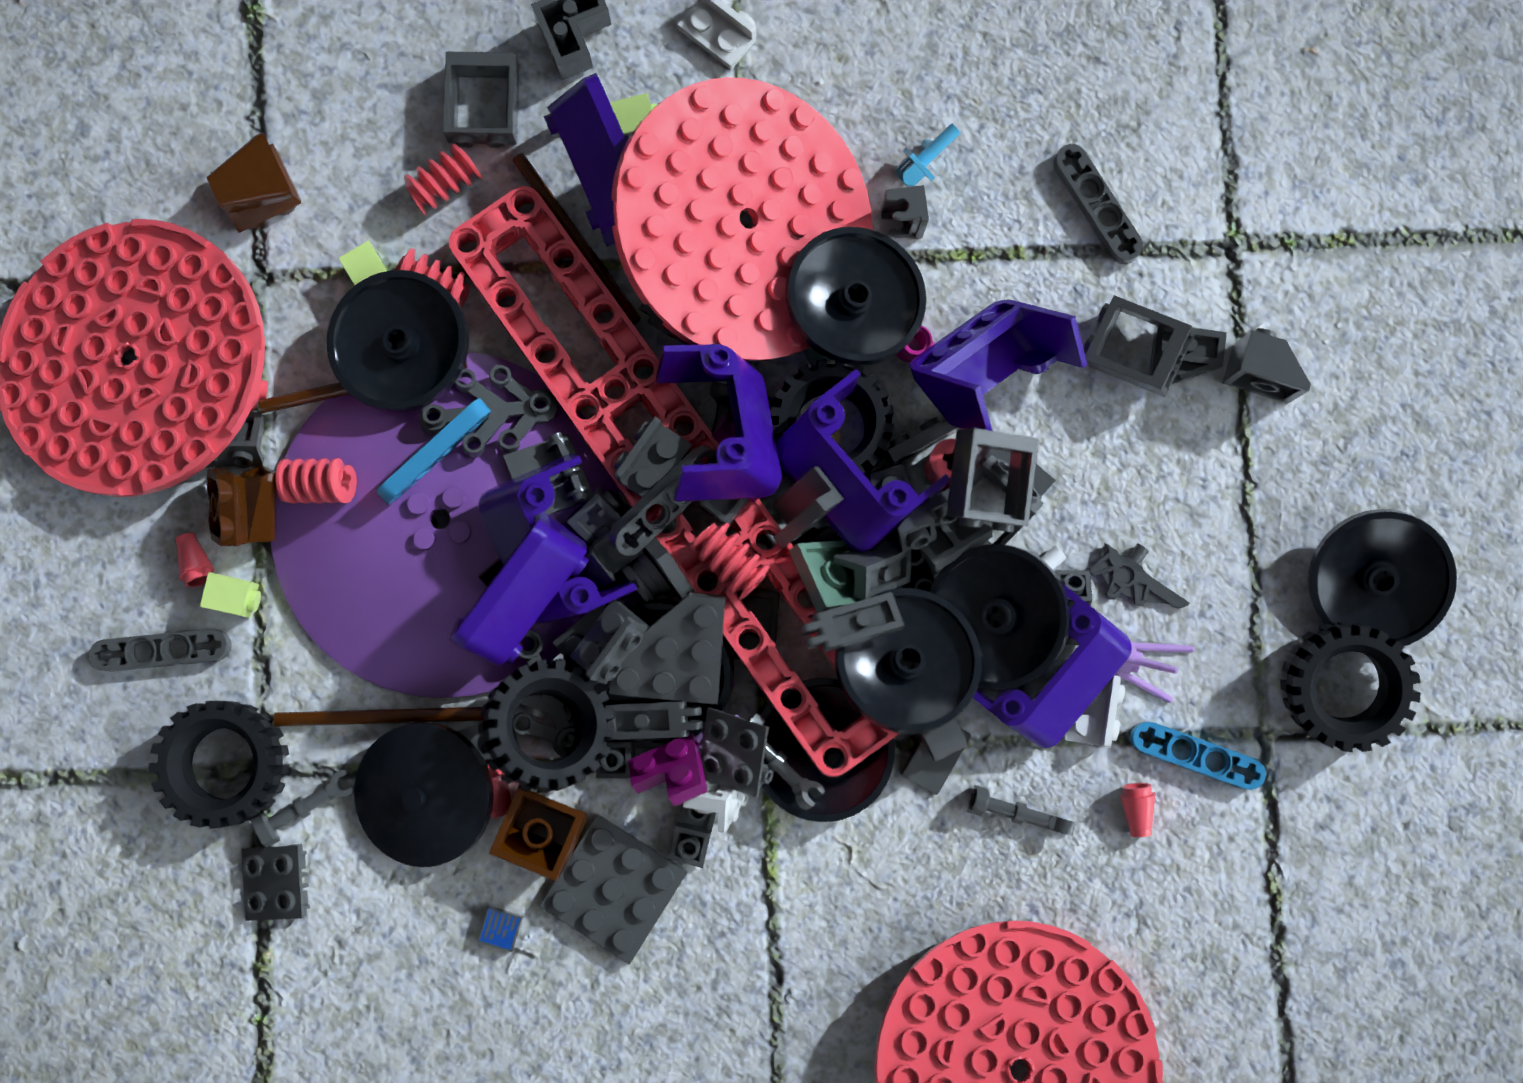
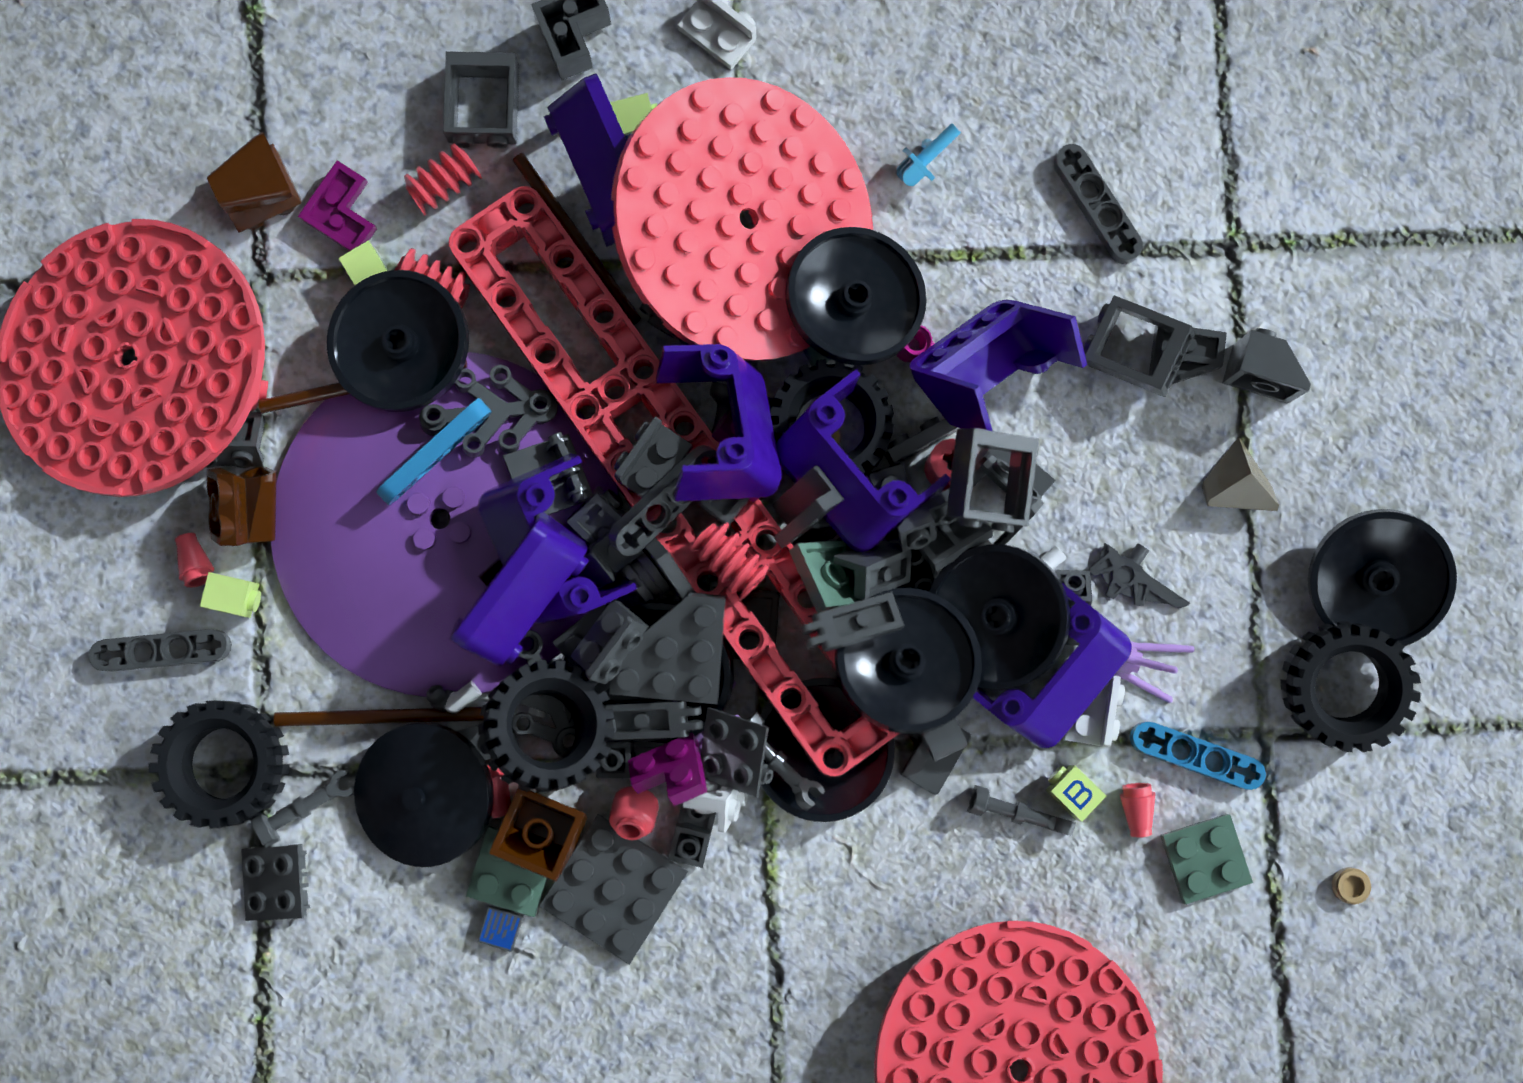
(315, 481): coral piece -> none
(331, 212): none -> magenta plate
(452, 701): none -> arm
(503, 882): none -> sand green plate
(633, 813): none -> coral head
(907, 206): dark grey hinge -> none
(1074, 791): none -> yellowish green brick
(1206, 858): none -> sand green plate
(1239, 482): none -> dark tan slope
(1351, 885): none -> tan tile

